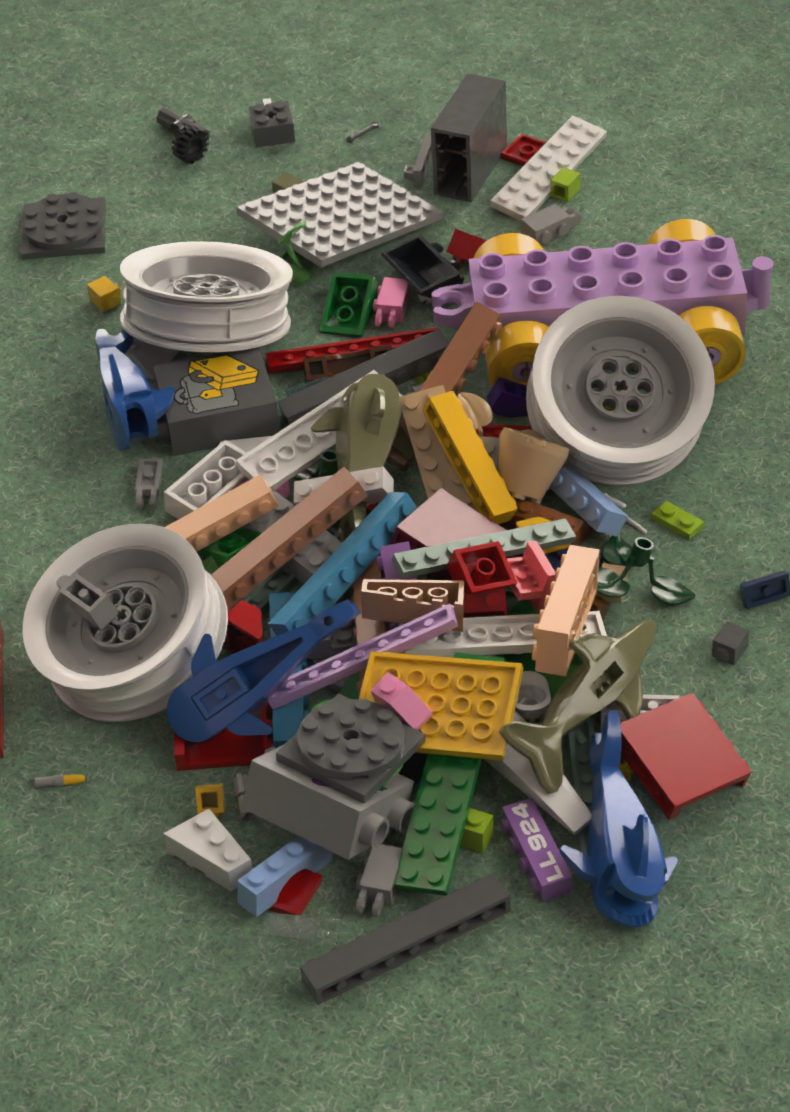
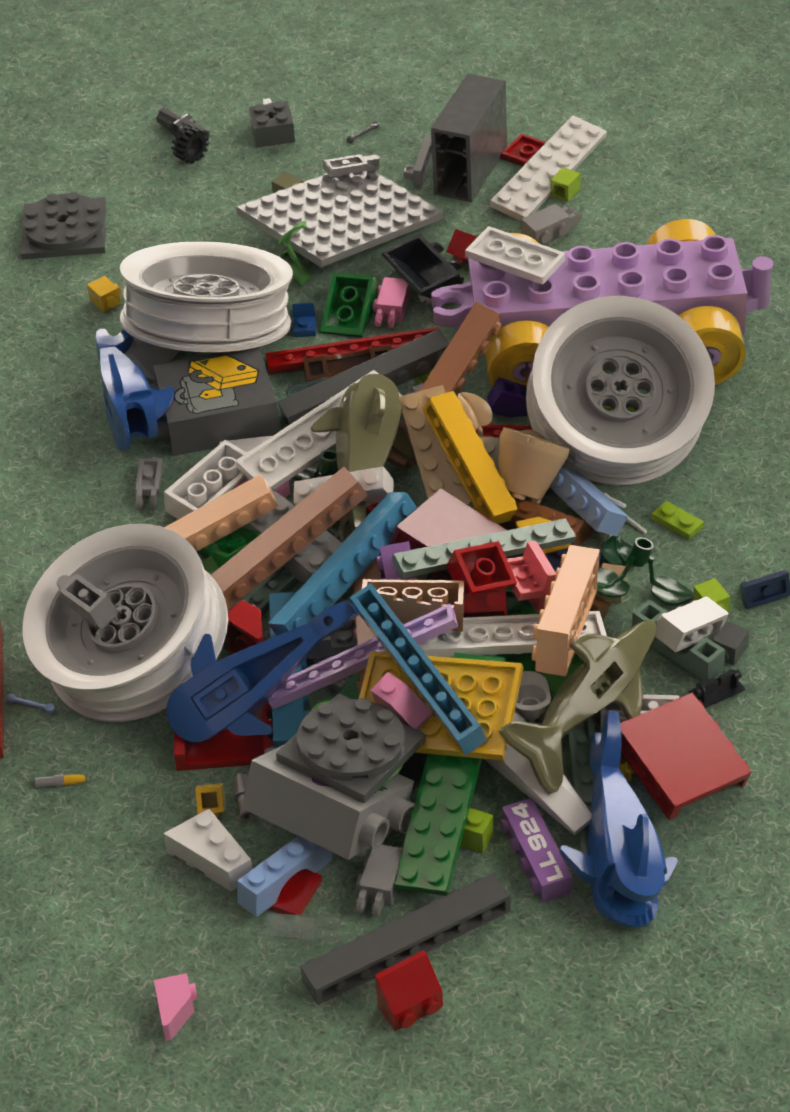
(49, 708): none -> light blue hinge
(175, 1002): none -> bright pink slope
(304, 319): none -> blue slope
(351, 165): none -> light grey hinge
(408, 991): none -> red slope
(419, 669): none -> dark azure brick
(515, 255): none -> white plate
(690, 624): none -> white brick
(701, 659): none -> sand green arch
(714, 591): none -> lime brick
(718, 689): none -> black hinge

